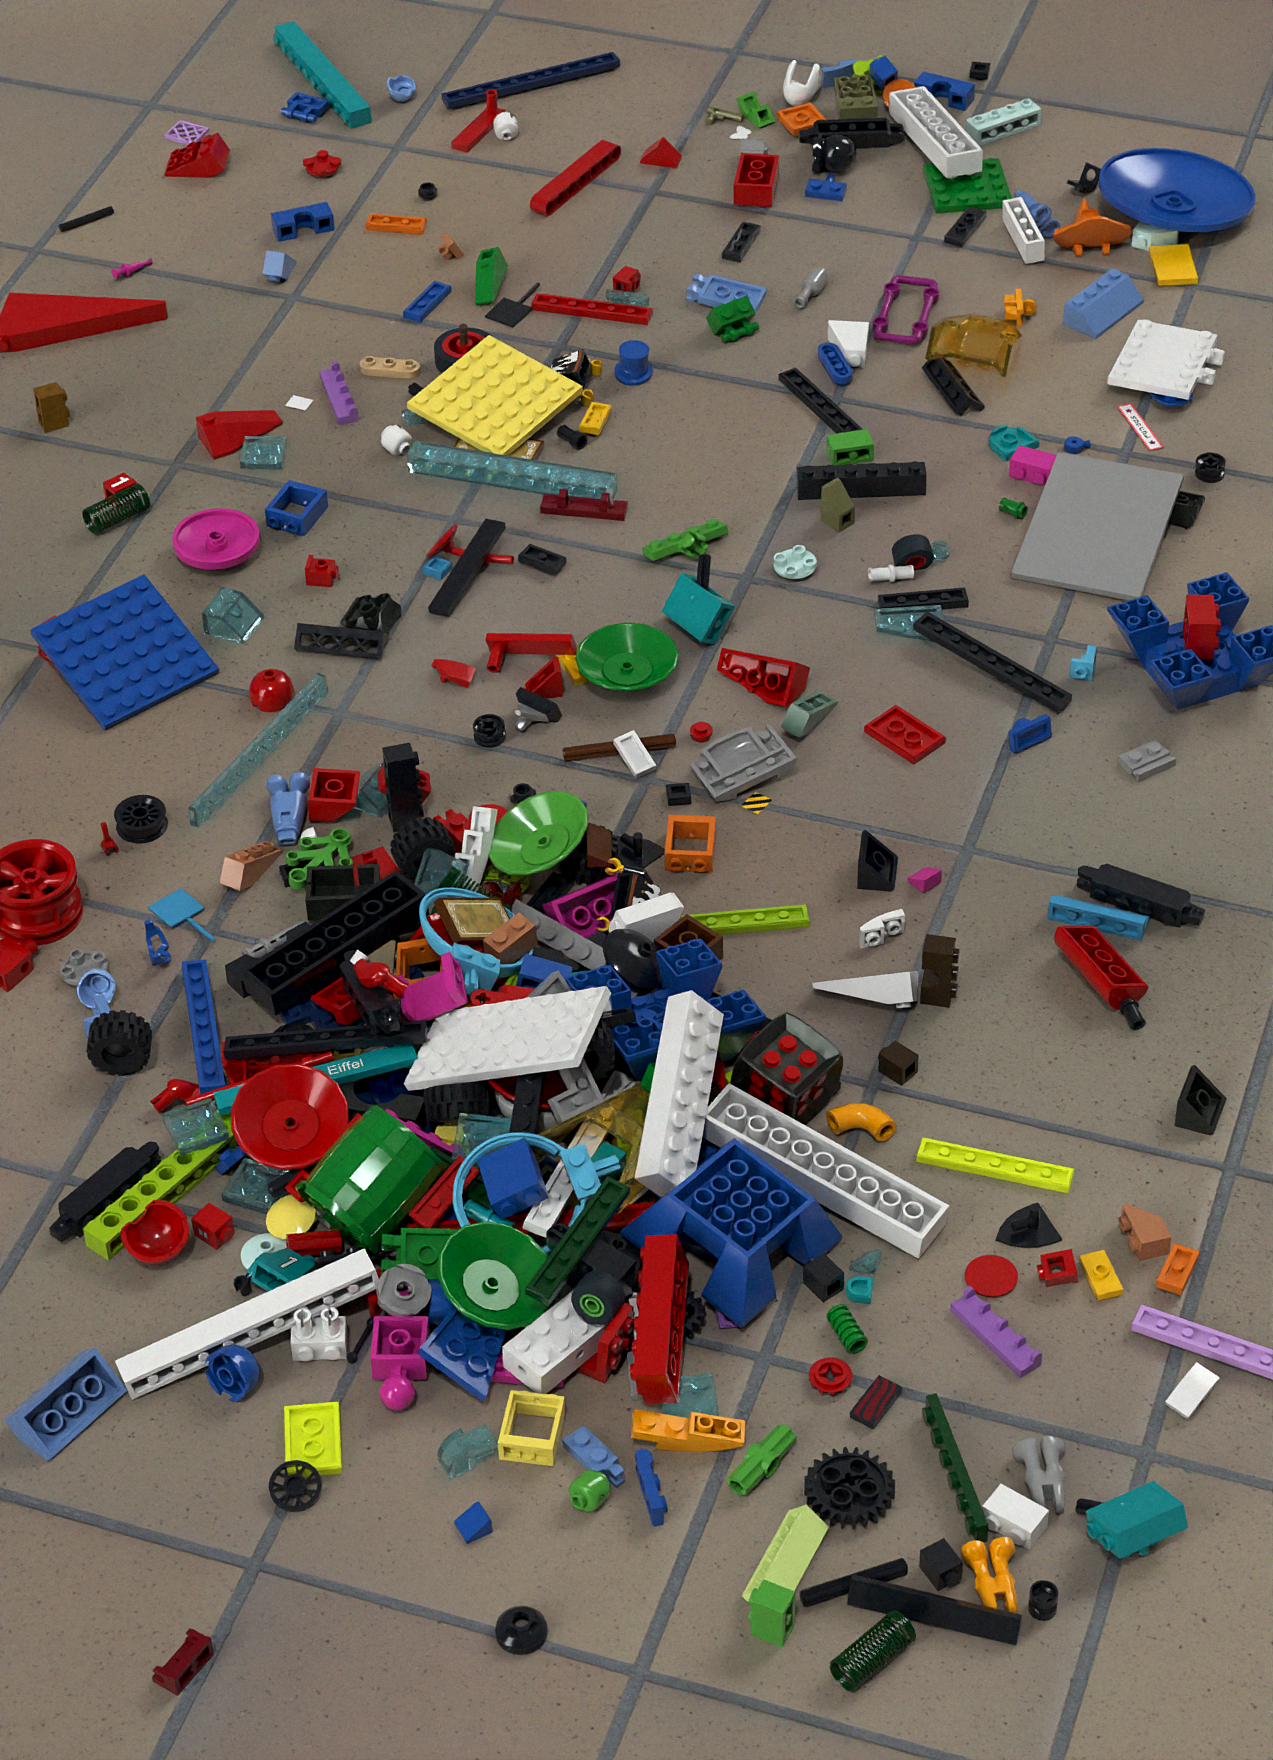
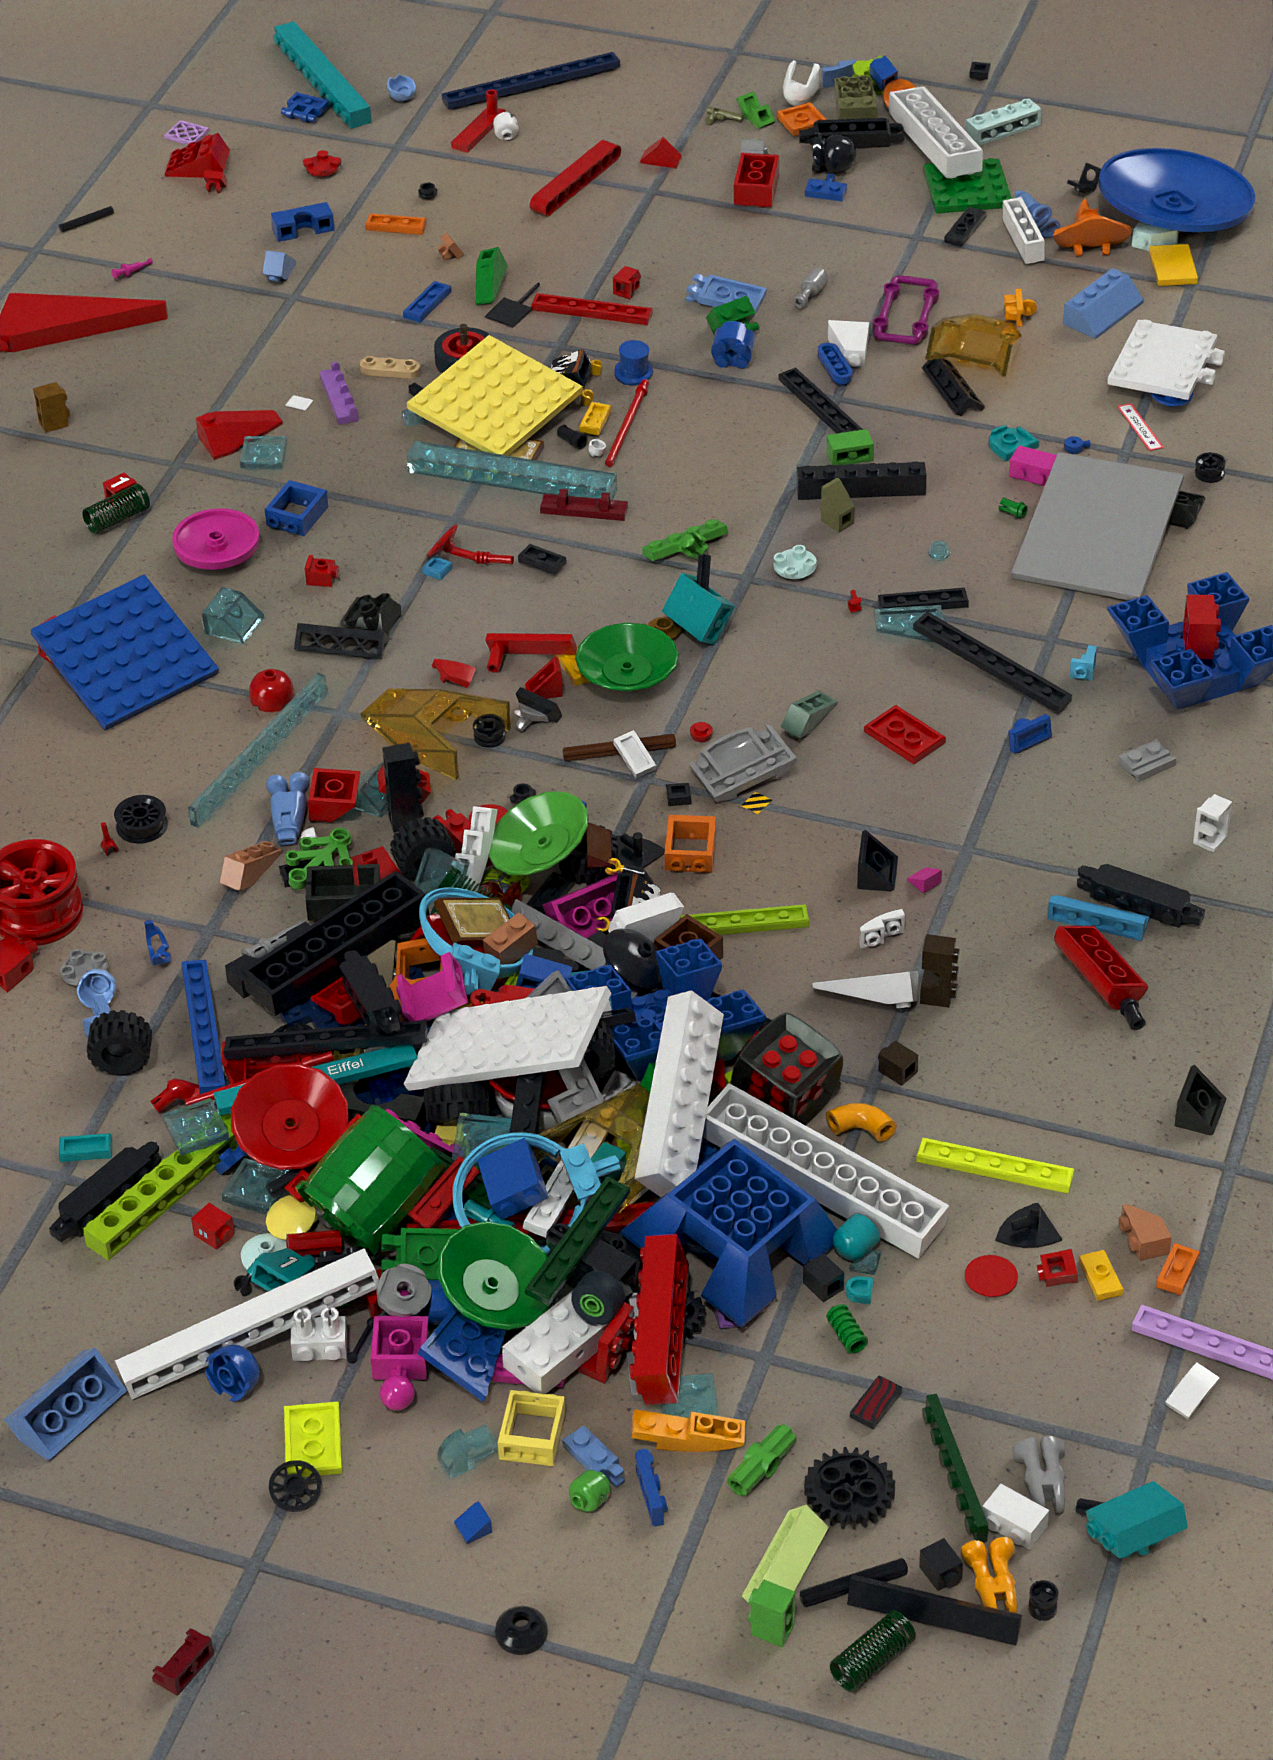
(85, 1147): none -> teal tile
(157, 1234): red cylinder -> none
(178, 908): dark azure piece -> none
(216, 179): none -> red tile
(376, 974): red arm -> none
(396, 440): white head -> none
(409, 715): none -> clear yellow windscreen
(466, 567): black tile -> none
(596, 447): none -> white hinge
(627, 297): clear light blue plate -> none
(641, 391): none -> red bar
(671, 628): none -> pearl gold piece
(733, 345): none -> blue brick
(741, 242): black tile -> none
(742, 133): white sticker -> none
(767, 677): red wedge -> none
(839, 1369): red gear -> none
(854, 603): none -> red hand
(855, 1237): none -> teal helmet
(891, 573): white pin -> none
(913, 551): black wheel -> none
(959, 93): blue arch -> none
(996, 1333): medium lavender hinge -> none
(1212, 823): none -> white window

